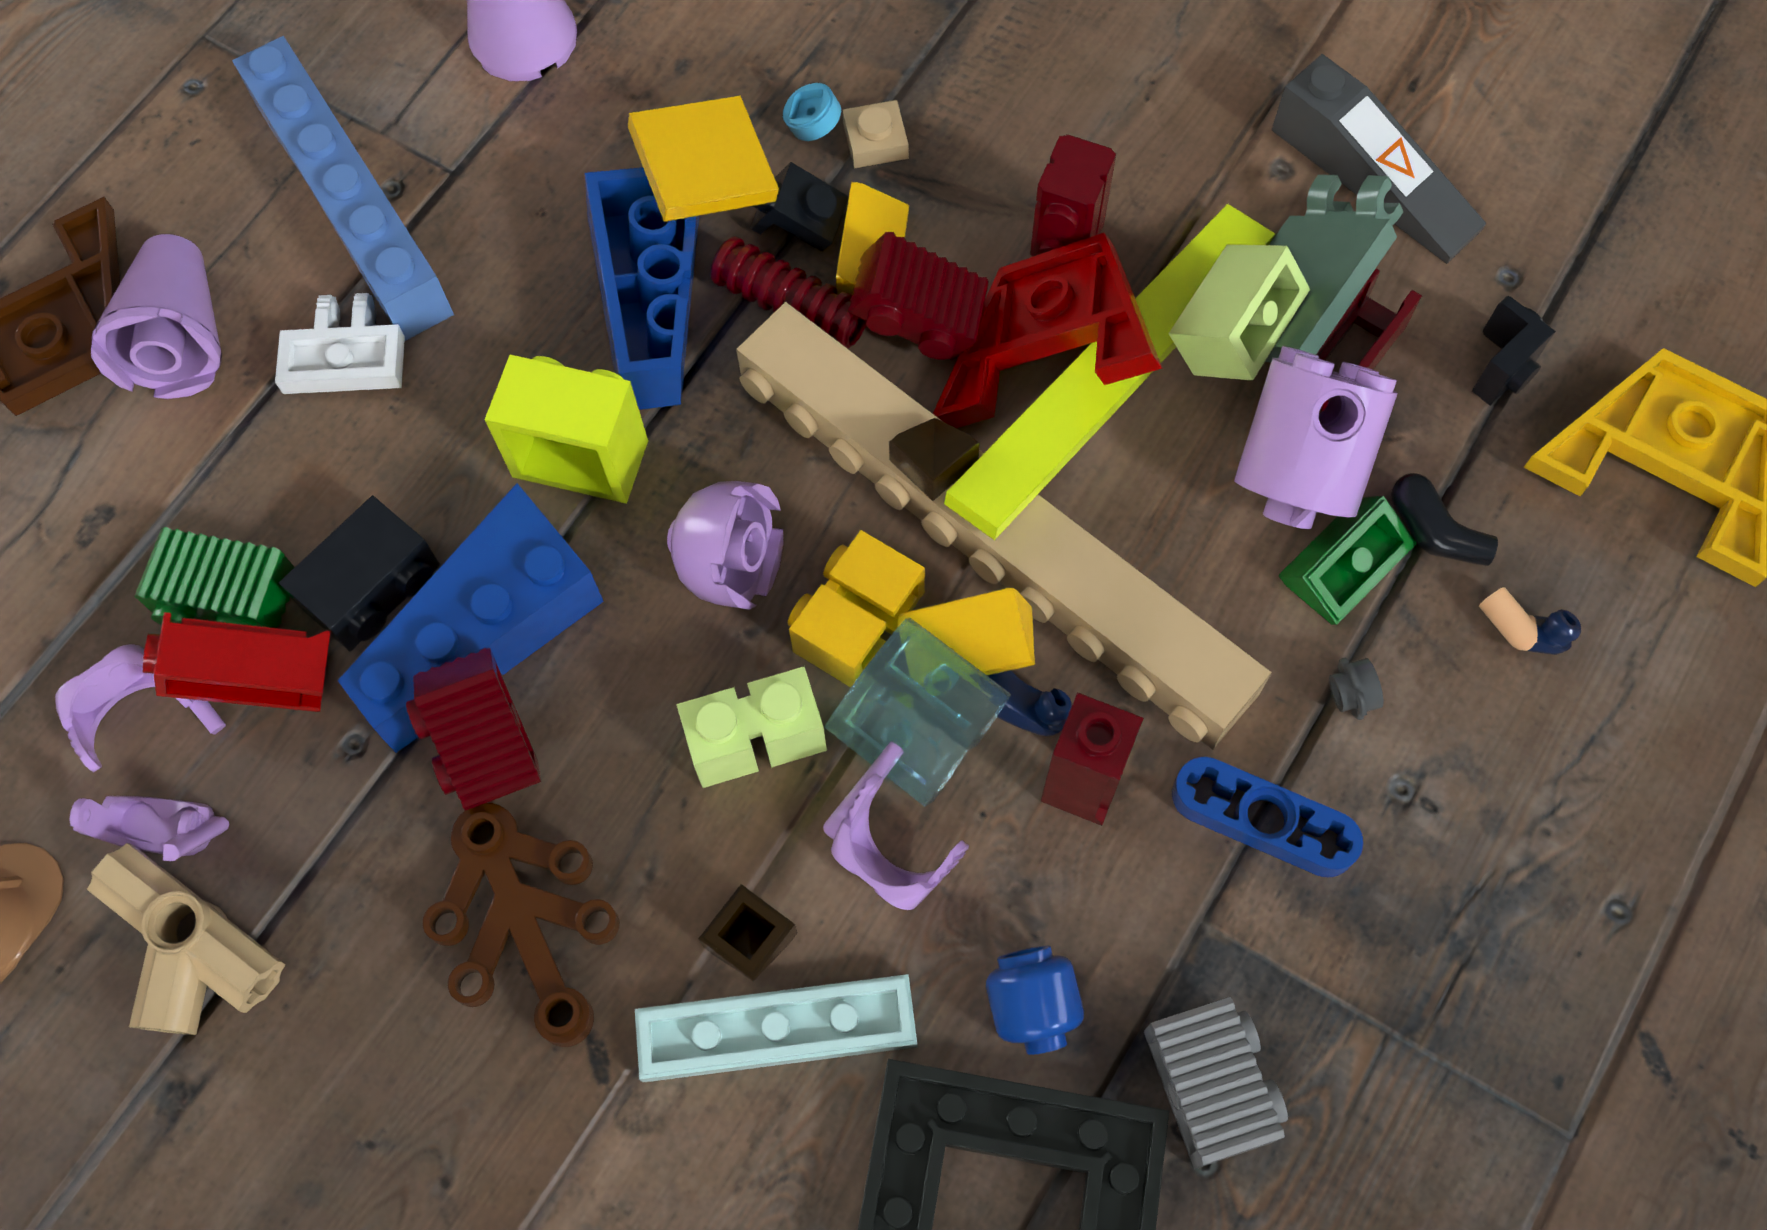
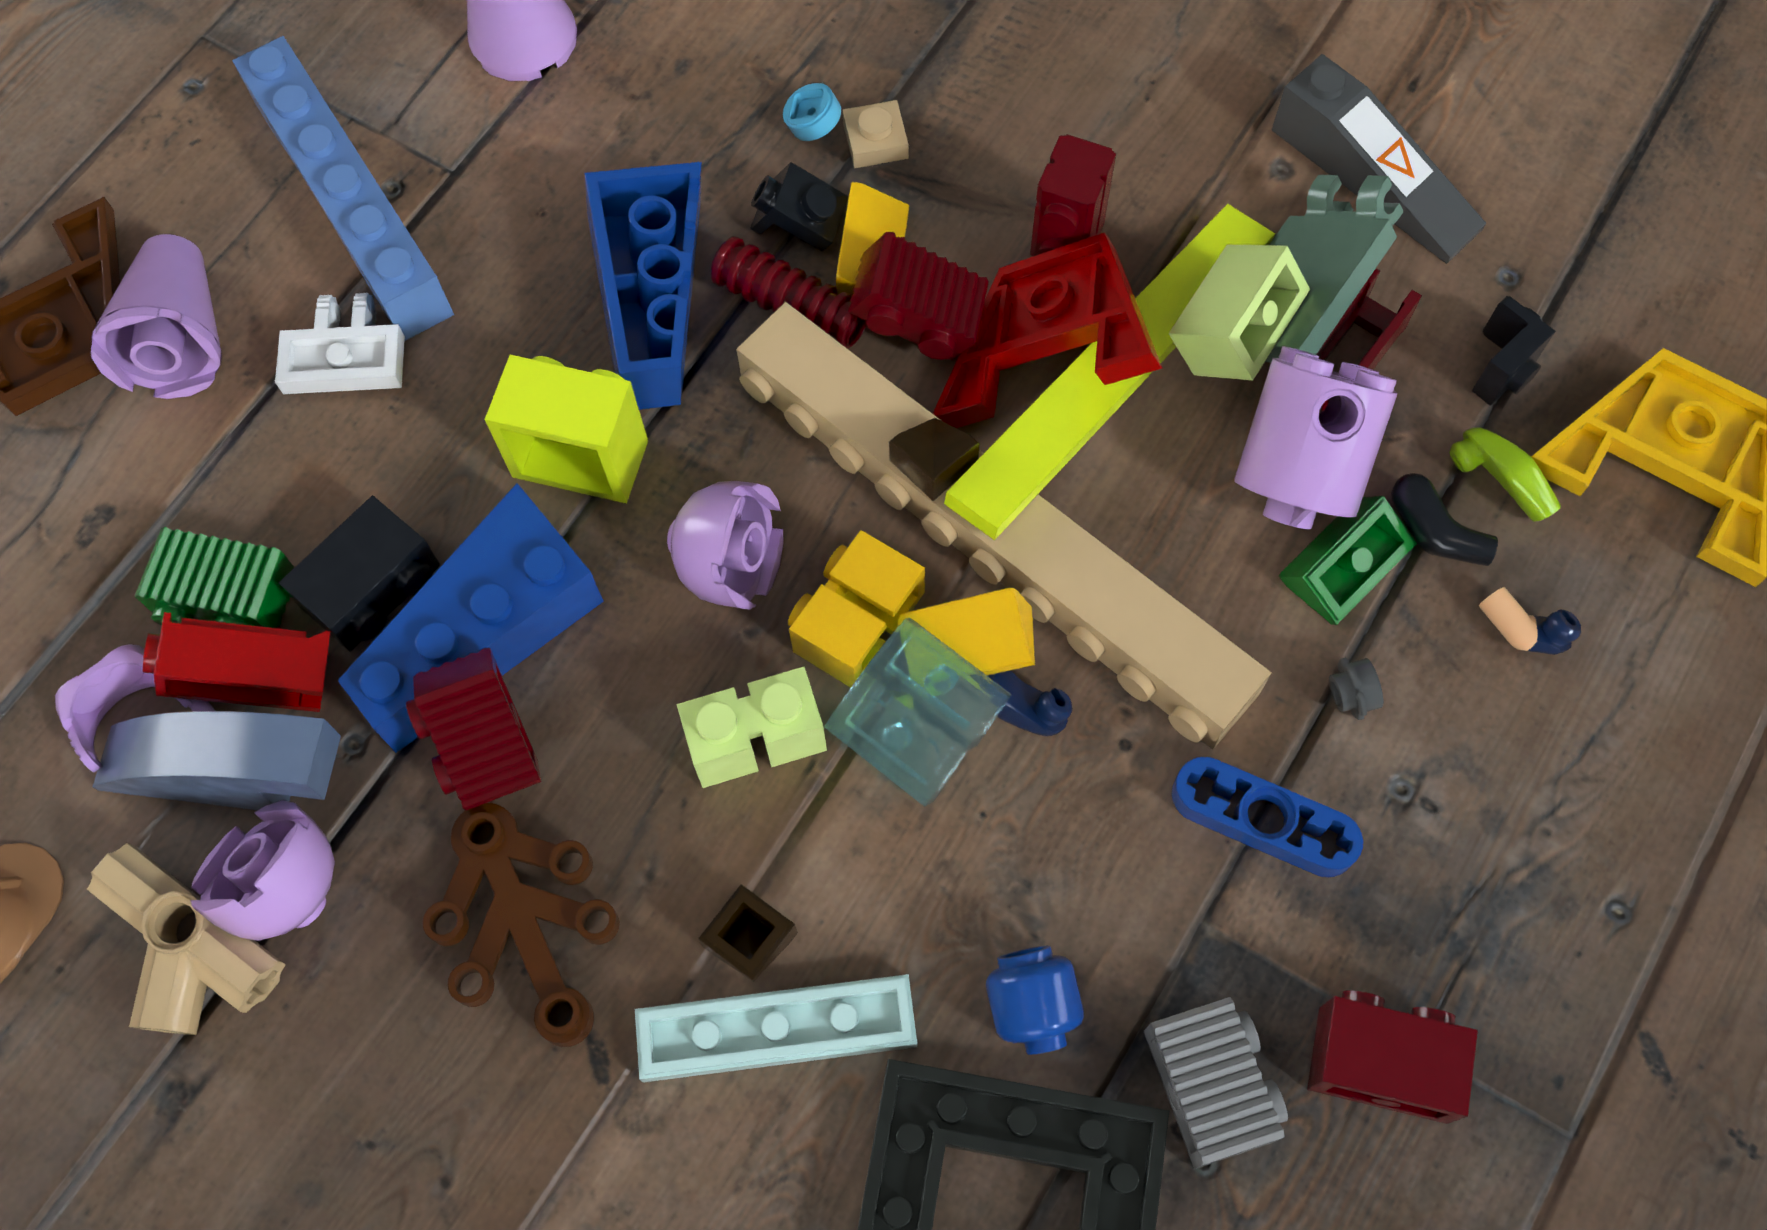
(149, 824): lavender helmet -> none
(219, 757): none -> sand blue slope
(268, 877): none -> lavender cylinder
(702, 158): yellow tile -> none
(858, 853): lavender helmet -> none
(1090, 758): dark red window -> none
(1393, 1057): none -> dark red brick
(1510, 467): none -> lime arm

